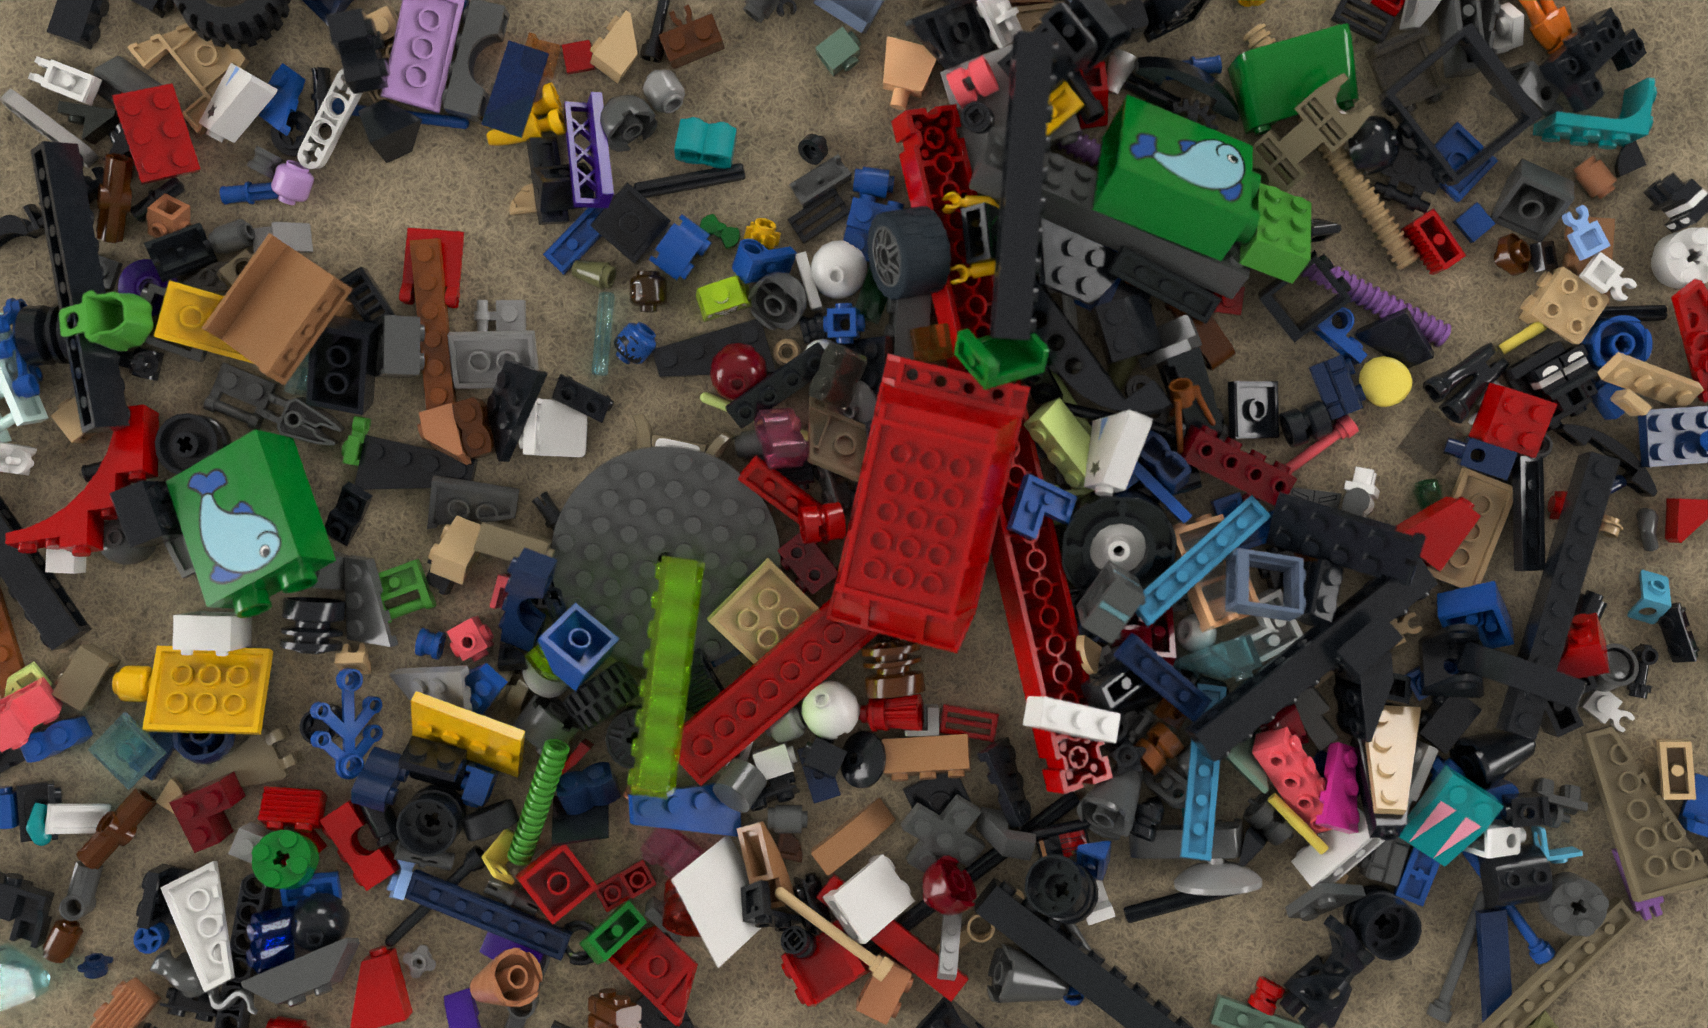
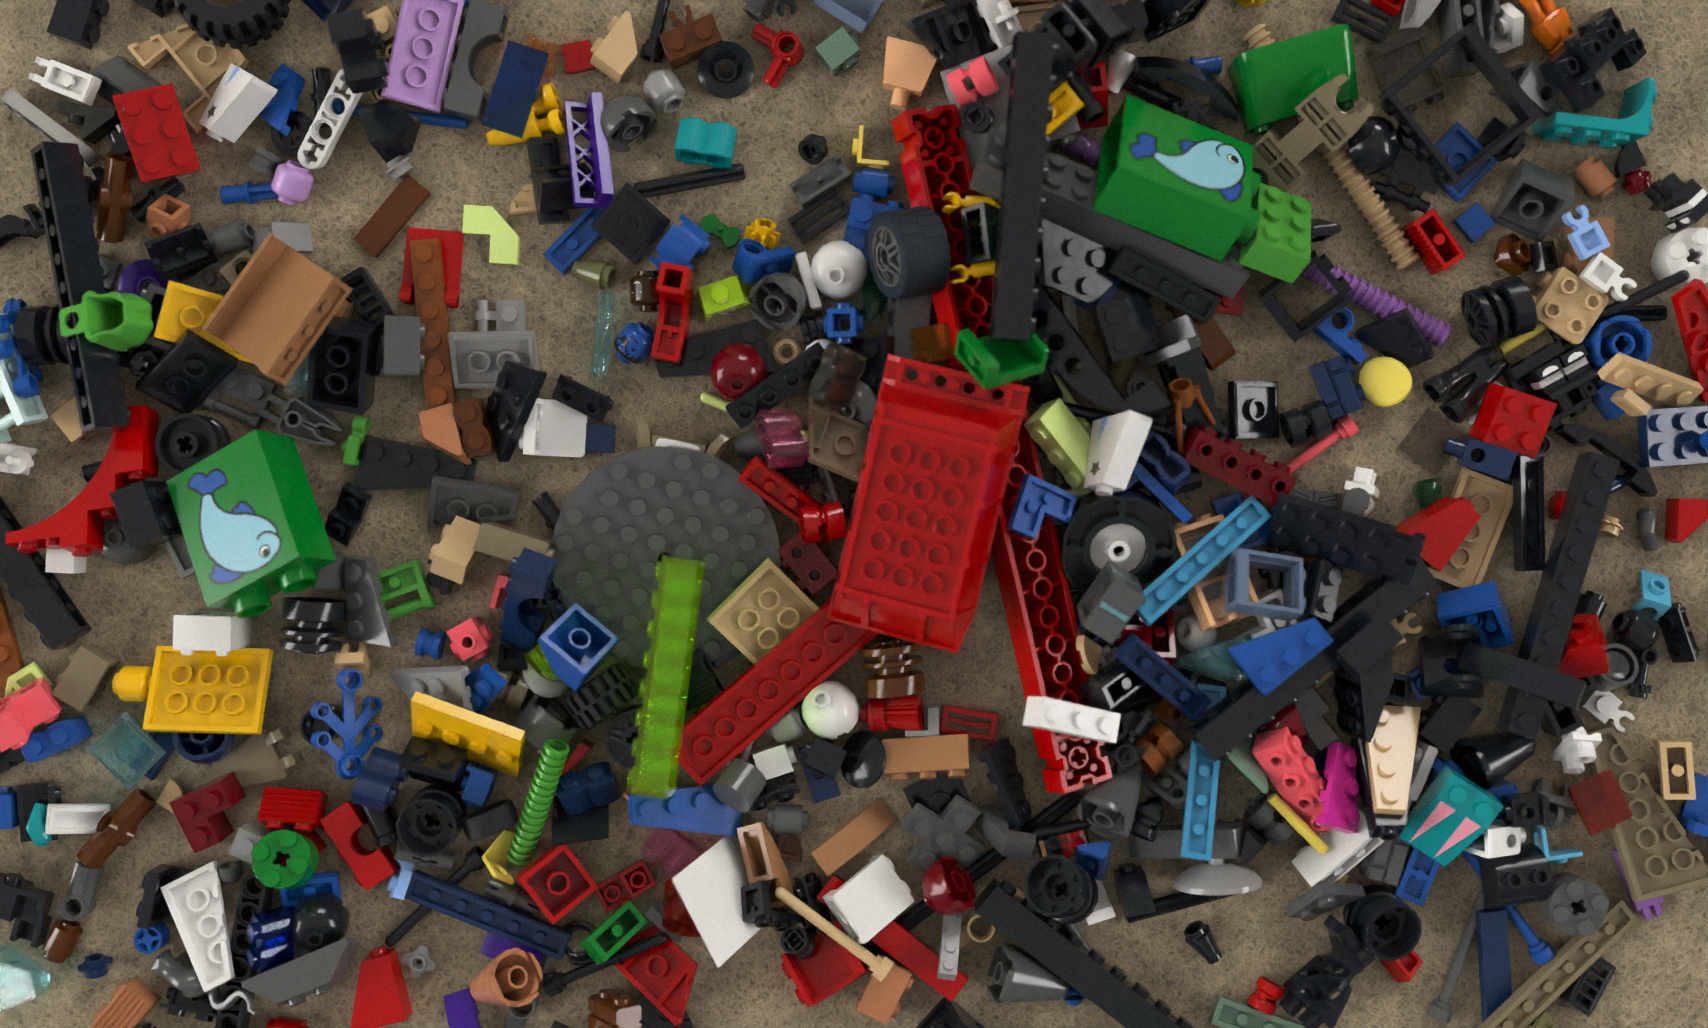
(187, 373): none -> black tile
(232, 874): none -> dark grey hinge
(392, 216): none -> reddish brown tile
(398, 166): none -> light grey plate
(503, 239): none -> yellowish green tile
(555, 982): none -> black piece
(600, 438): none -> dark blue tile
(676, 298): none -> red arch
(722, 83): none -> black dish
(777, 42): none -> red axle
(857, 151): none -> light yellow bracket
(1133, 890): none -> black slope
(1201, 940): none -> black cone
(1279, 654): none -> blue wing
(1405, 968): none -> red slope
(1492, 130): none -> black bracket
(1499, 311): none -> black wheel
(1576, 750): none -> white hips
(1592, 997): none -> black slope
(1599, 802): none -> clear red piece
(1634, 299): none -> black piece
(1635, 629): none -> black head
(1637, 181): none -> dark red plate

